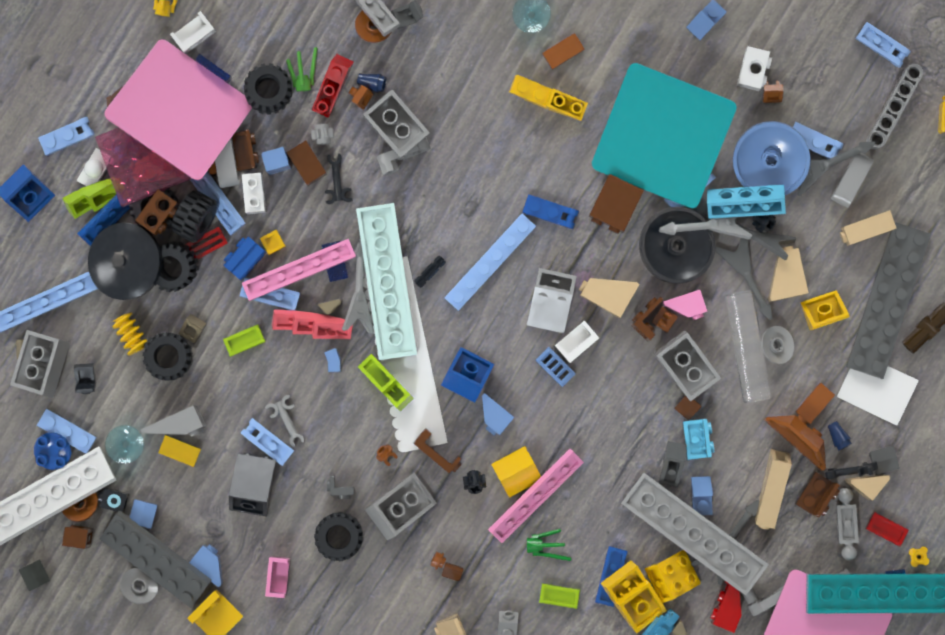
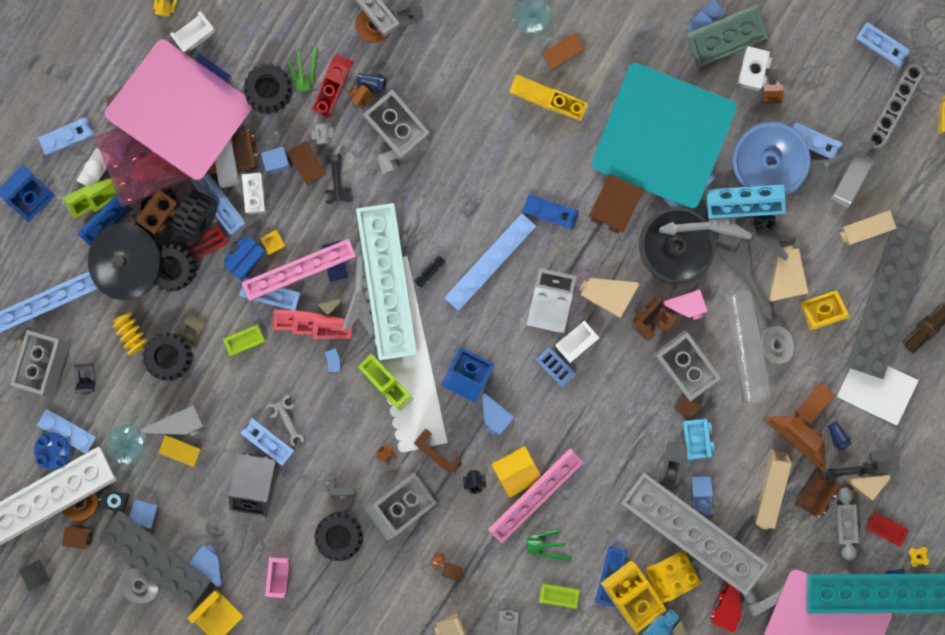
(727, 35): none -> sand green tile

